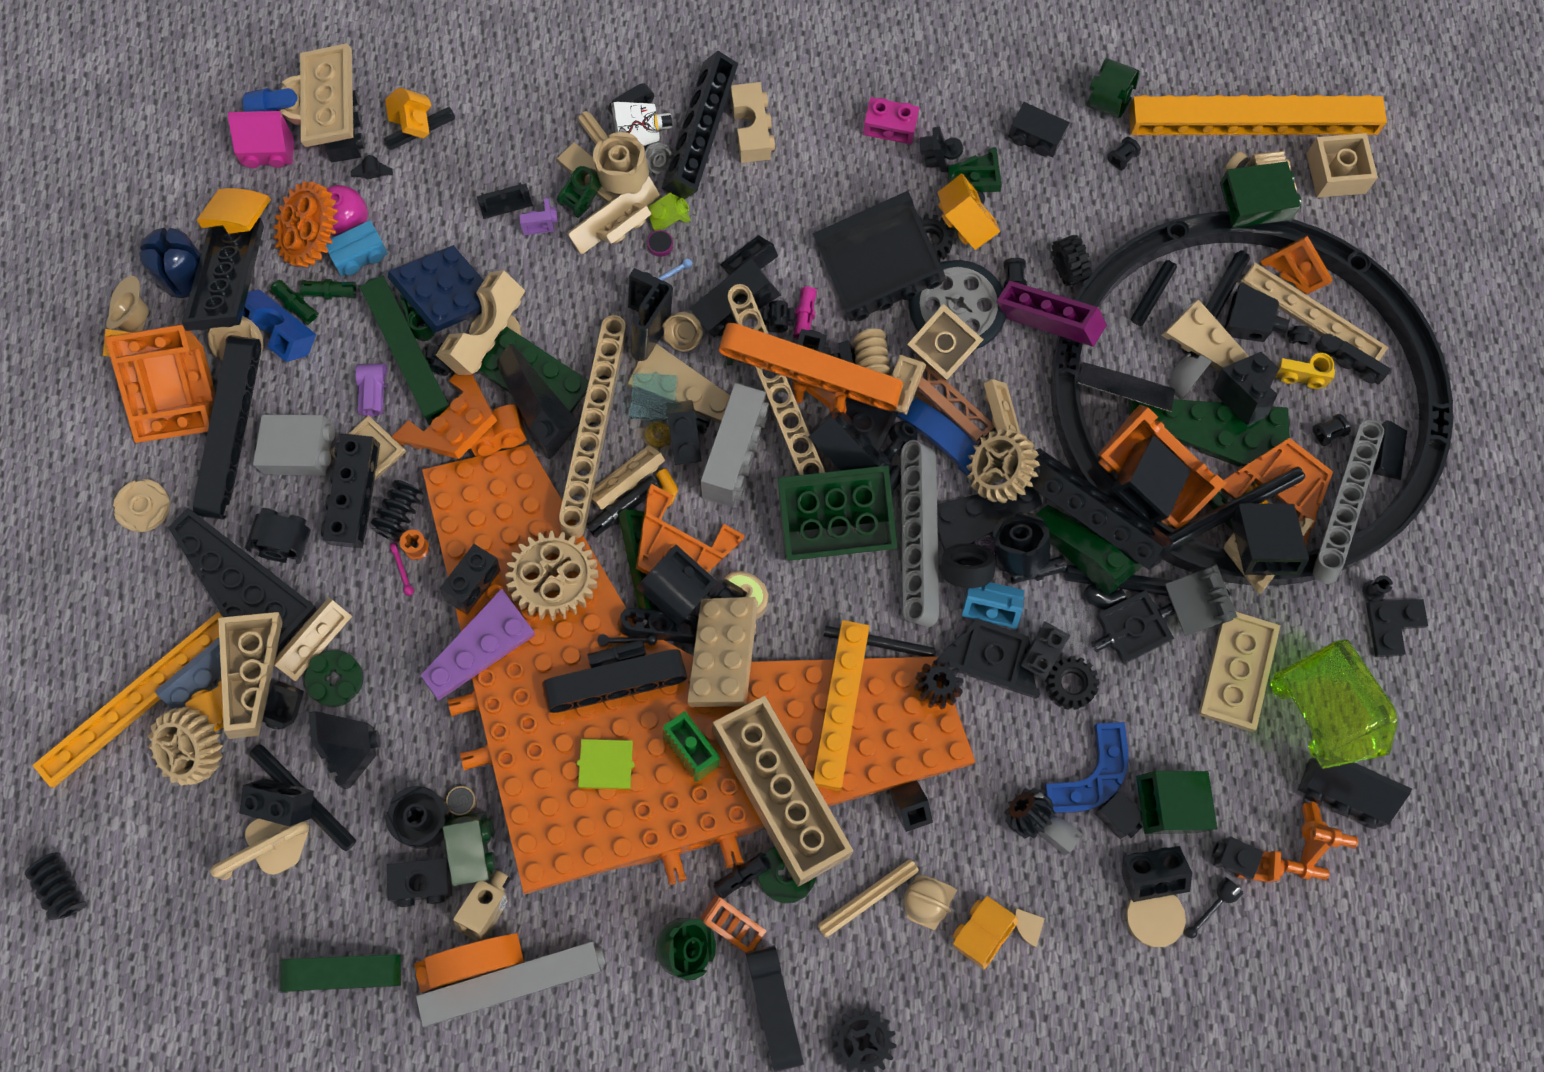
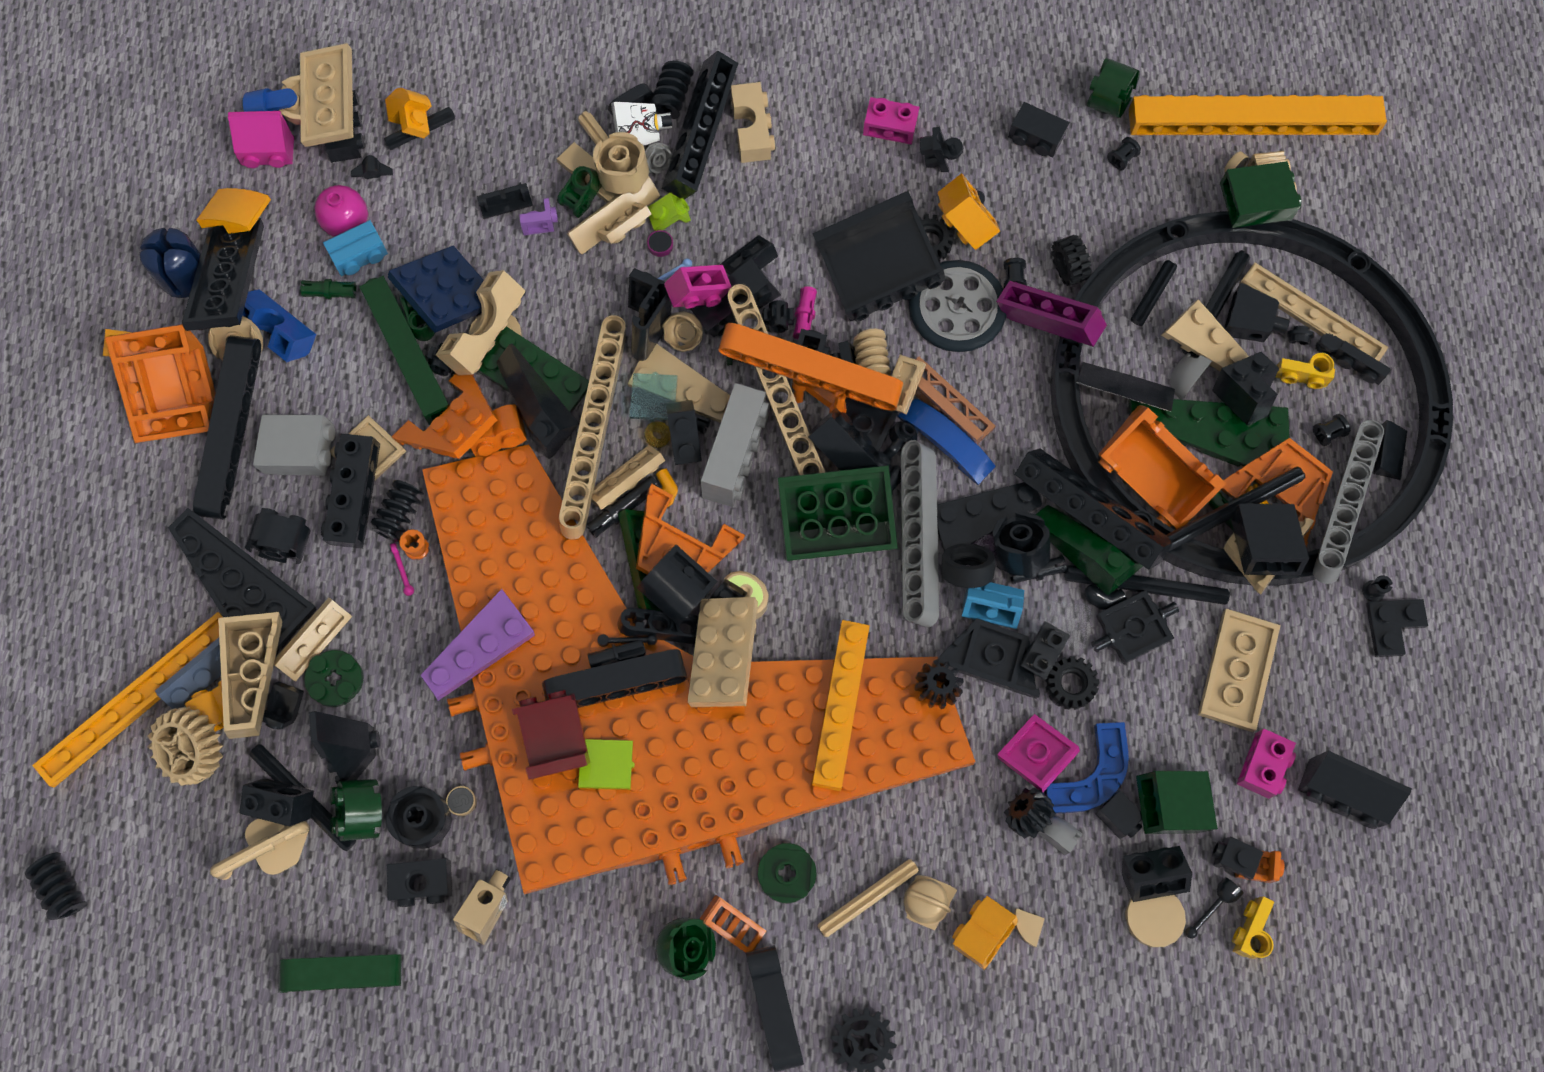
(126, 307): tan piece -> none
(146, 512): tan tile -> none
(293, 302): dark green pin -> none
(305, 224): orange gear -> none
(356, 810): none -> dark green brick
(370, 381): medium lavender piece -> none
(467, 848): brick -> none
(468, 961): orange arch -> none
(470, 579): black brick -> none
(510, 983): light grey brick -> none
(533, 561): tan gear -> none
(552, 734): none -> dark red panel
(672, 88): none -> black piece
(691, 746): green brick -> none
(698, 286): none -> dark pink brick
(742, 875): black pin -> none
(781, 791): tan brick -> none
(887, 643): black bar -> none
(911, 806): black brick -> none
(945, 342): tan brick -> none
(980, 172): dark green wing -> none
(1001, 406): tan plate -> none
(1018, 465): tan gear -> none
(1038, 753): none -> dark pink plate
(1151, 480): black brick -> none
(1201, 600): dark grey hinge -> none
(1257, 915): none -> yellow plate
(1267, 764): none -> dark pink brick
(1300, 265): orange wing -> none
(1317, 841): orange axle -> none
(1340, 704): clear neon green windscreen -> none
(1341, 165): tan brick -> none

